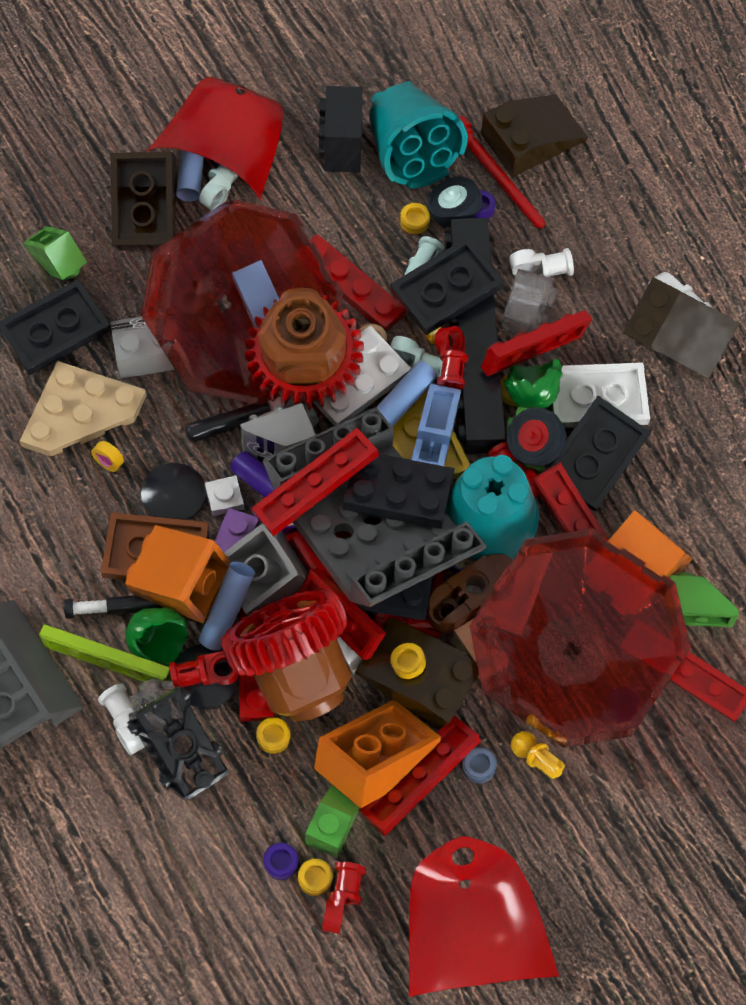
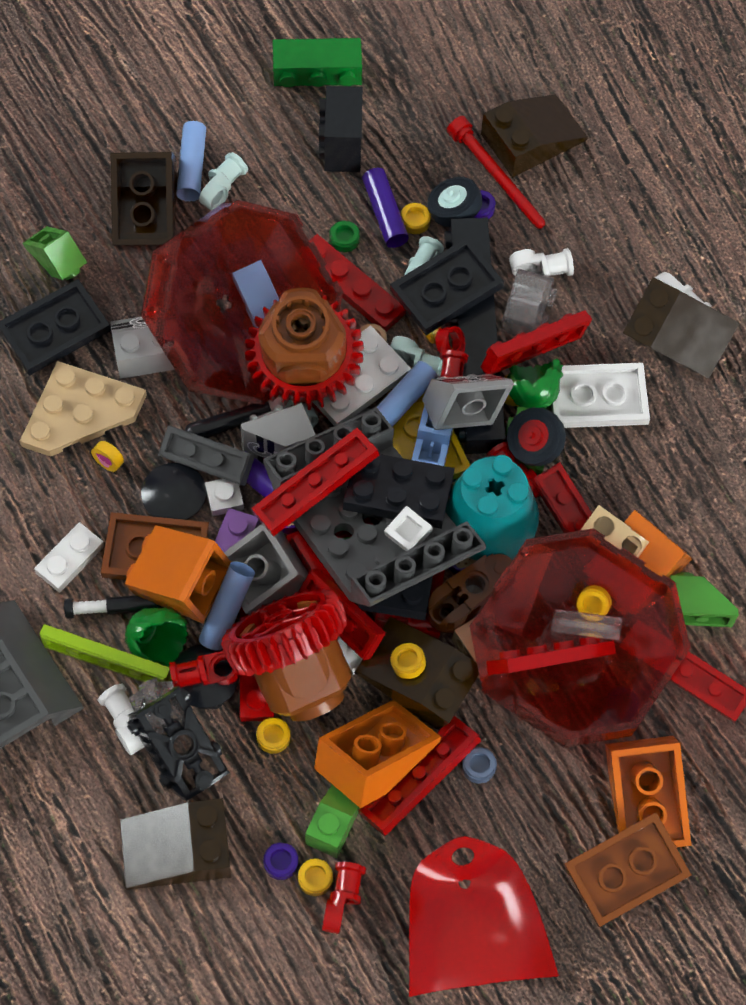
(69, 557): none -> white plate
(176, 845): none -> slope
(206, 455): none -> dark grey tile
(228, 129): red piece -> none
(317, 62): none -> green brick
(344, 236): none -> green tile
(385, 207): none -> dark purple piece
(408, 529): none -> white plate
(415, 135): teal cone -> none
(465, 400): none -> light grey slope
(526, 746): yellow axle -> none
(539, 656): none -> red plate
(586, 624): none -> clear tile
(594, 600): none -> yellow tile
(600, 450): black plate -> none
(616, 531): none -> tan leg
(627, 869): none -> dark orange plate
(649, 779): none -> orange slope

